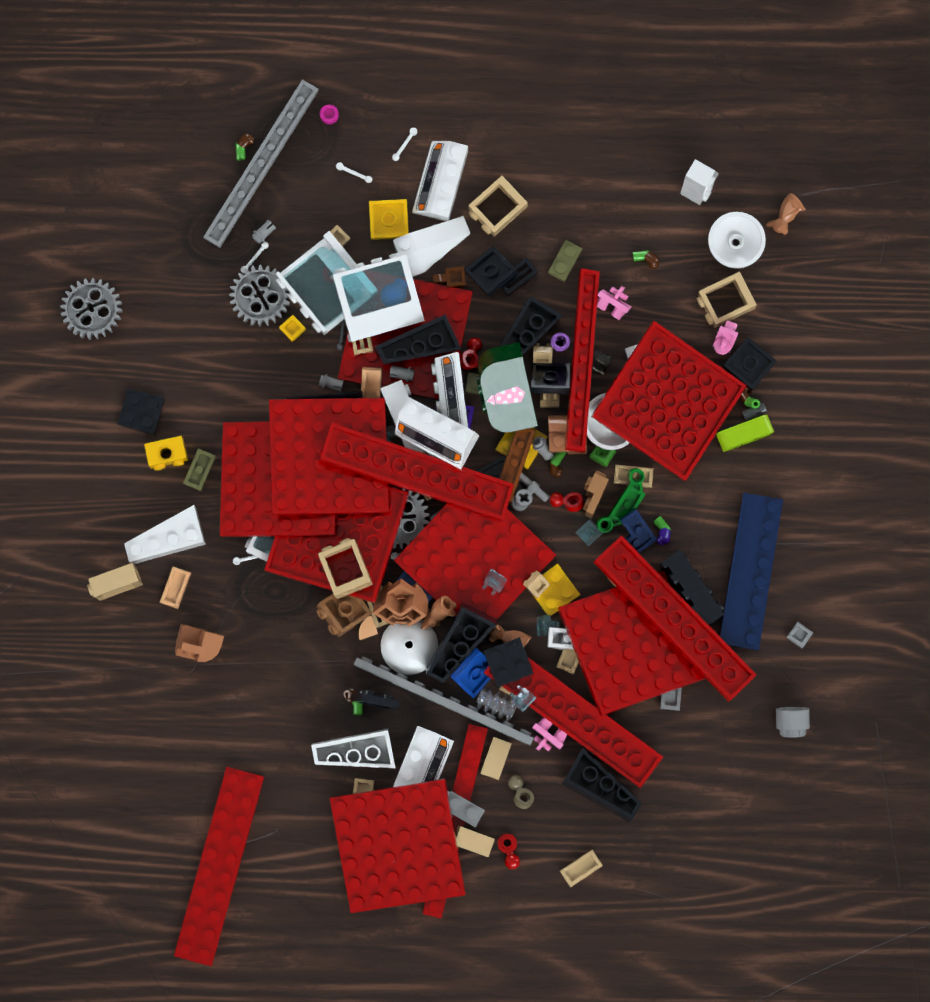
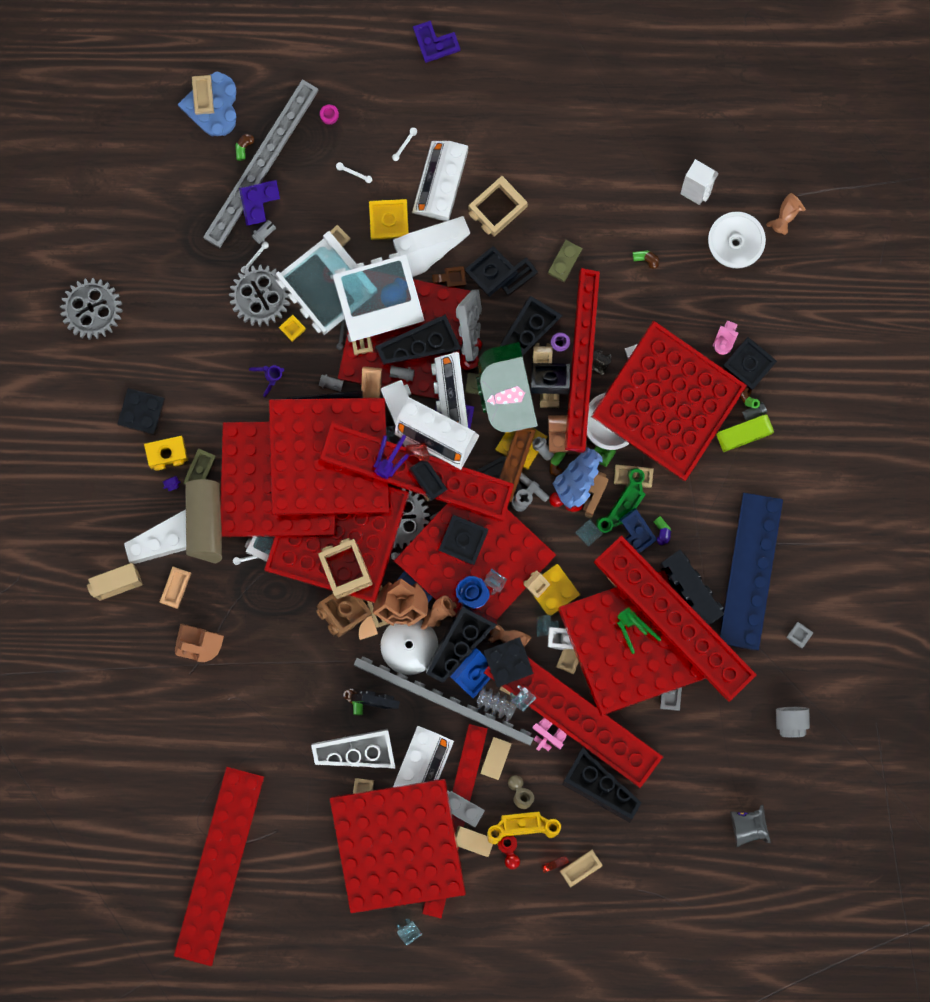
(171, 483): none -> dark purple plate
(203, 94): none -> tan tile
(203, 520): none -> dark tan brick
(224, 115): none -> medium blue plate
(253, 199): none -> dark purple plate
(272, 374): none -> dark purple plant
(384, 468): none -> dark purple plant
(409, 932): none -> clear light blue tile
(419, 451): none -> clear red tile
(428, 479): none -> black tile
(432, 46): none -> dark purple plate
(463, 539): none -> black plate
(468, 314): none -> light grey plate
(472, 592): none -> blue hat
(523, 824): none -> yellow plate
(555, 864): none -> clear red tile
(577, 479): none -> medium blue plate
(620, 306): bright pink hips -> none
(629, 618): none -> green plant
(743, 291): tan window -> none
(750, 826): none -> dark grey hat

